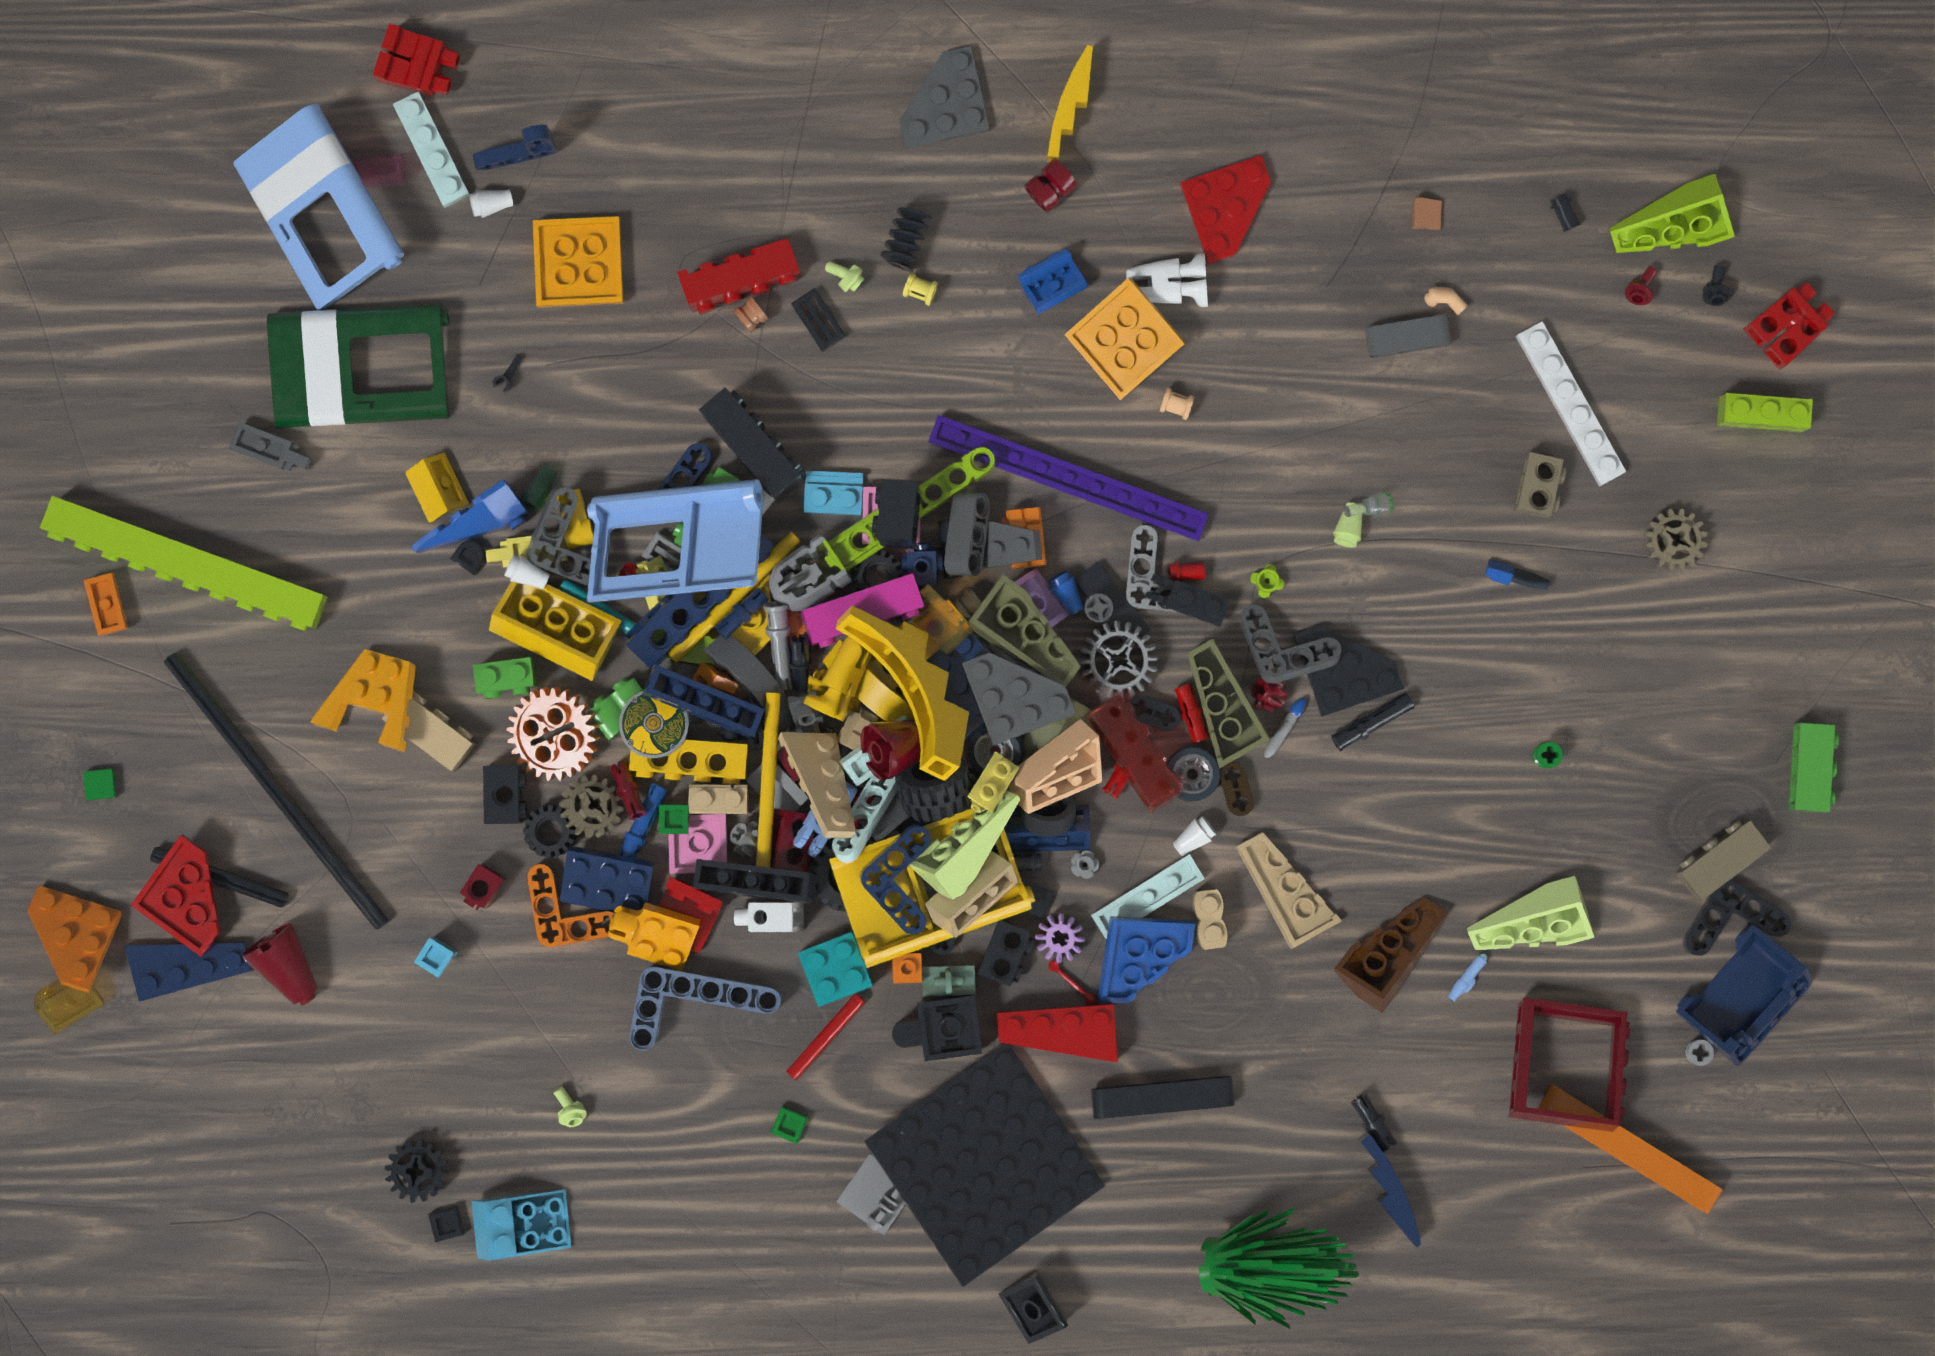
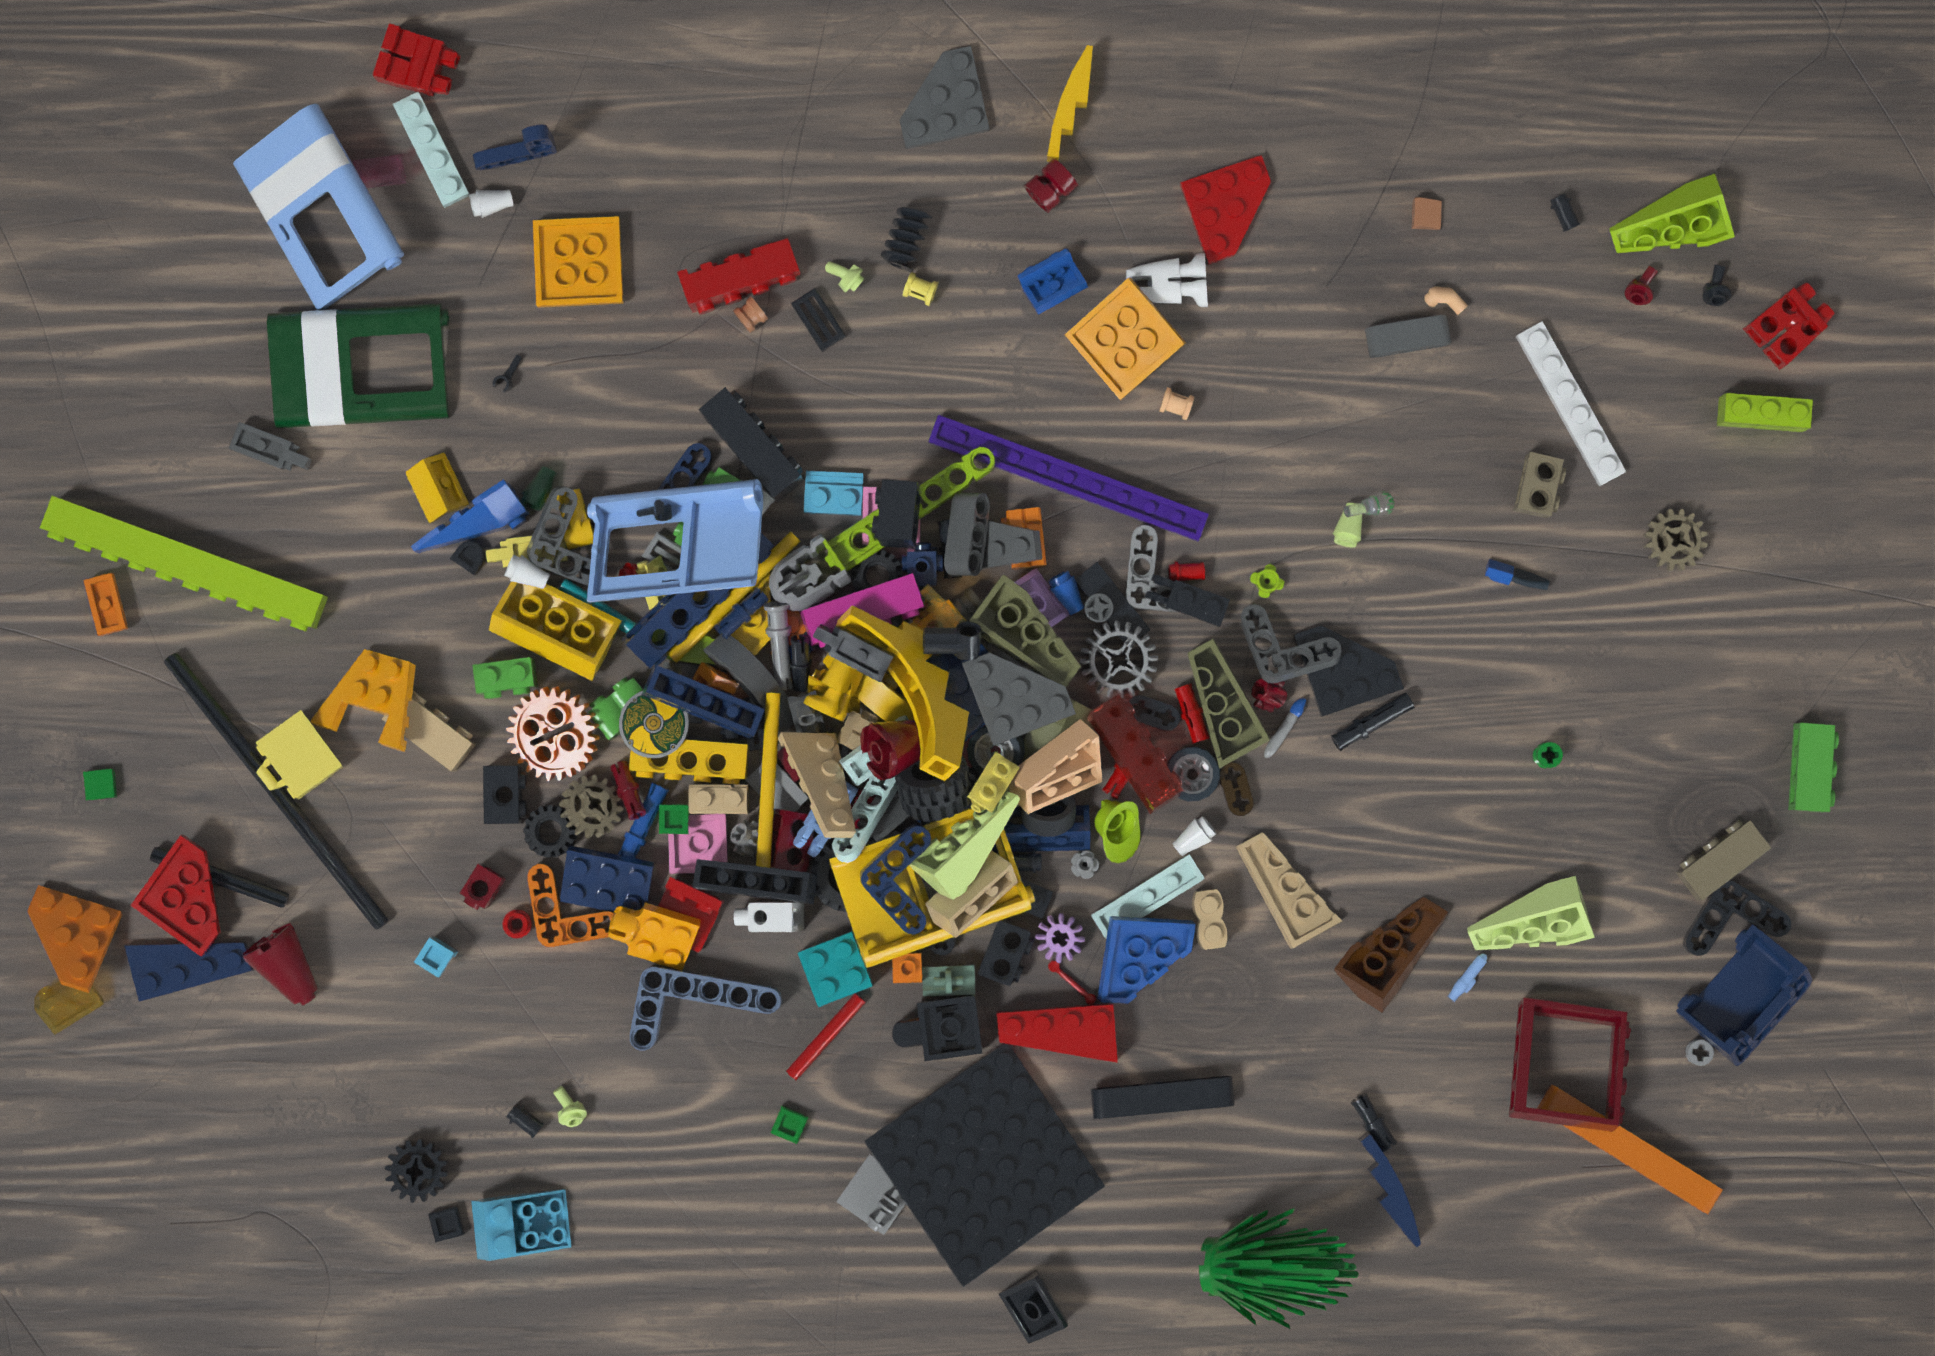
(297, 756): none -> light yellow piece
(510, 930): none -> red plate
(524, 1120): none -> black pin
(659, 510): none -> black hand
(855, 651): none -> black hinge
(961, 641): none -> black piece
(1119, 829): none -> lime piece

